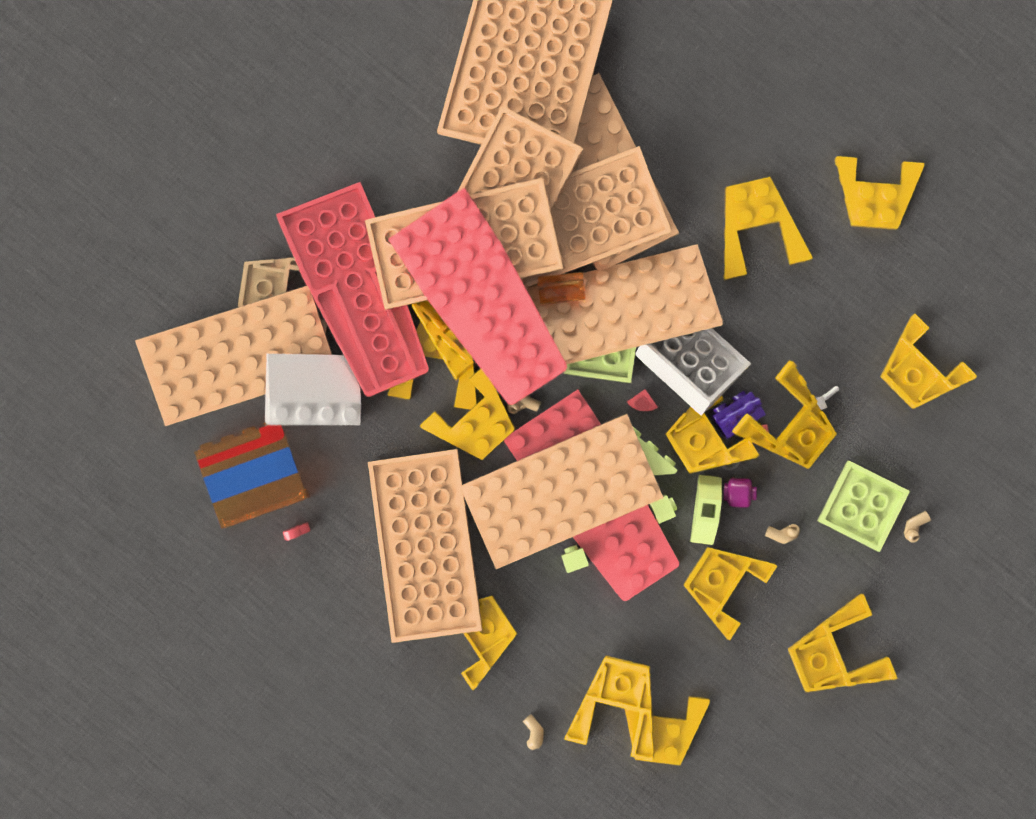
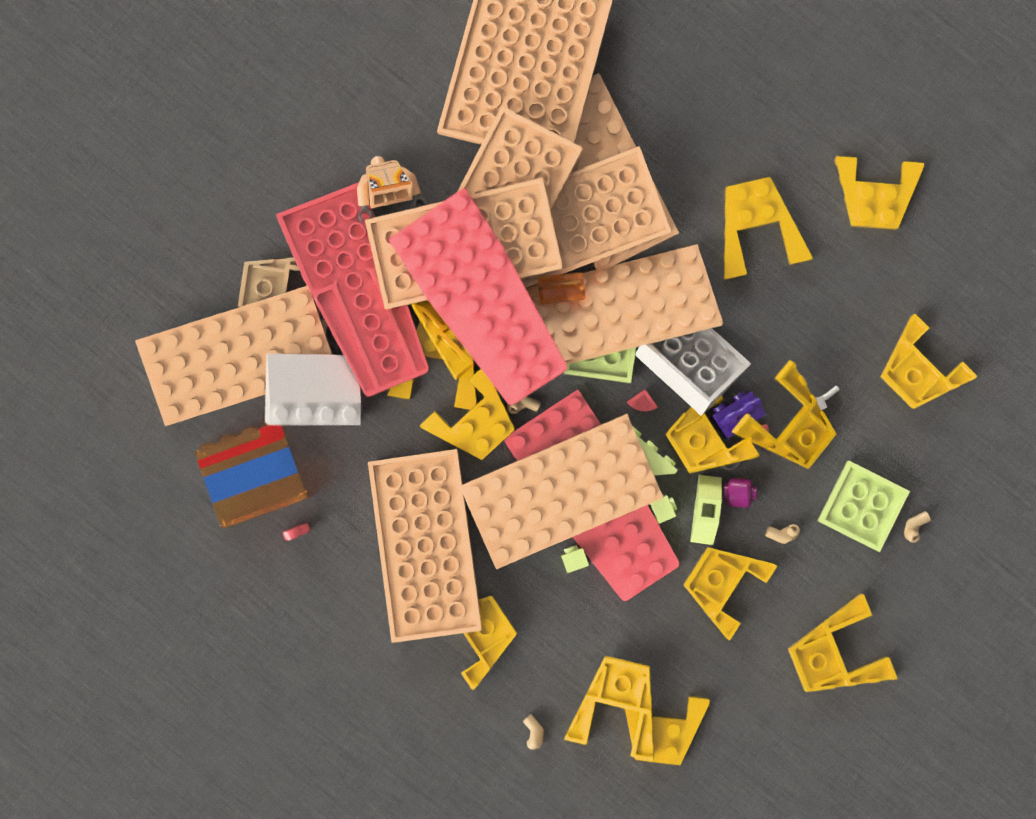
(386, 185): none -> light nougat torso

